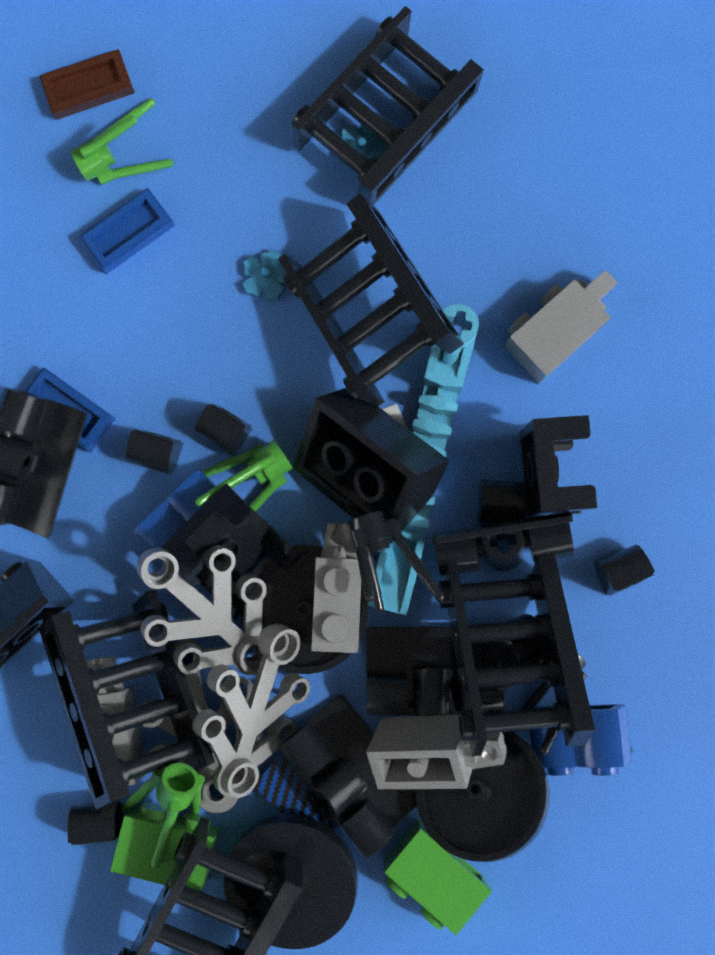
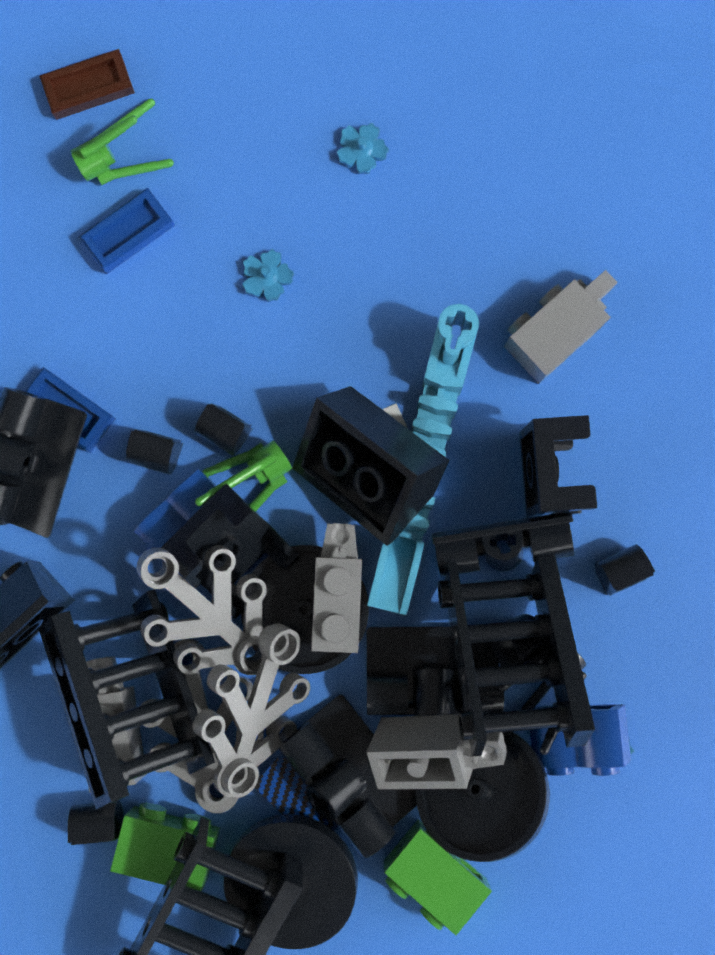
(175, 791): bright green plant -> none
(370, 537): black plant -> none
(401, 146): black fence -> none
(409, 295): black fence -> none
(501, 501): black brick -> none

